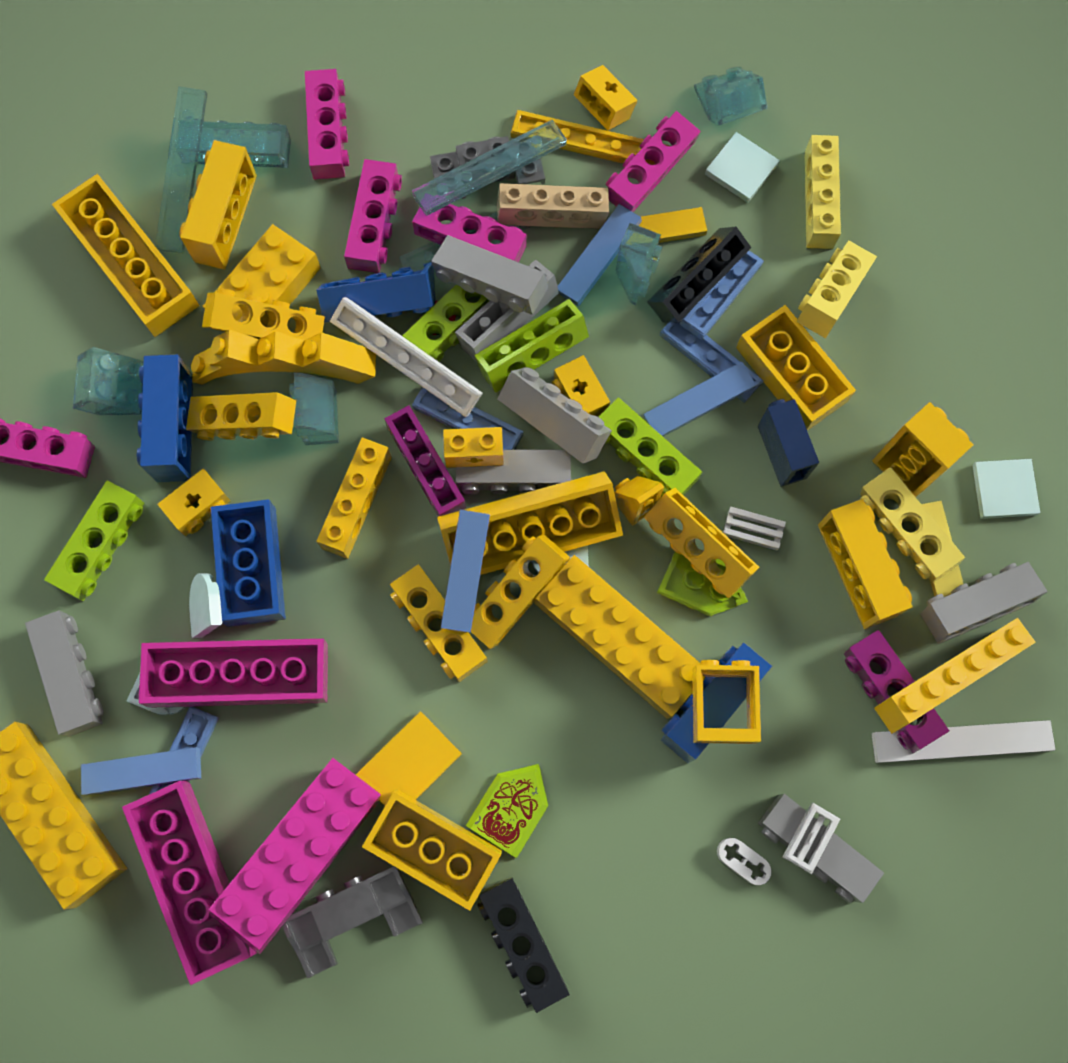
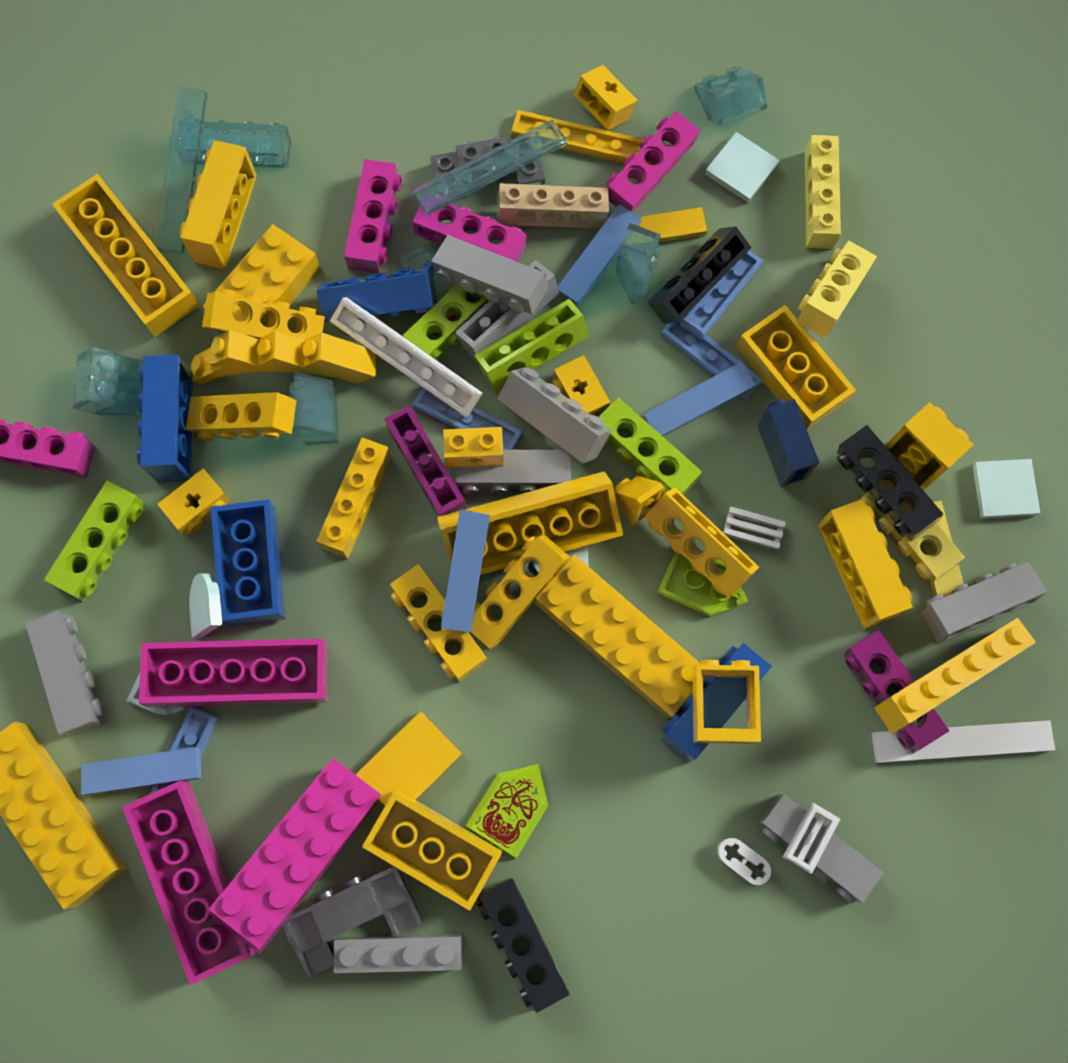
(322, 86): dark pink brick -> none
(398, 953): none -> light grey brick
(867, 445): none -> black brick

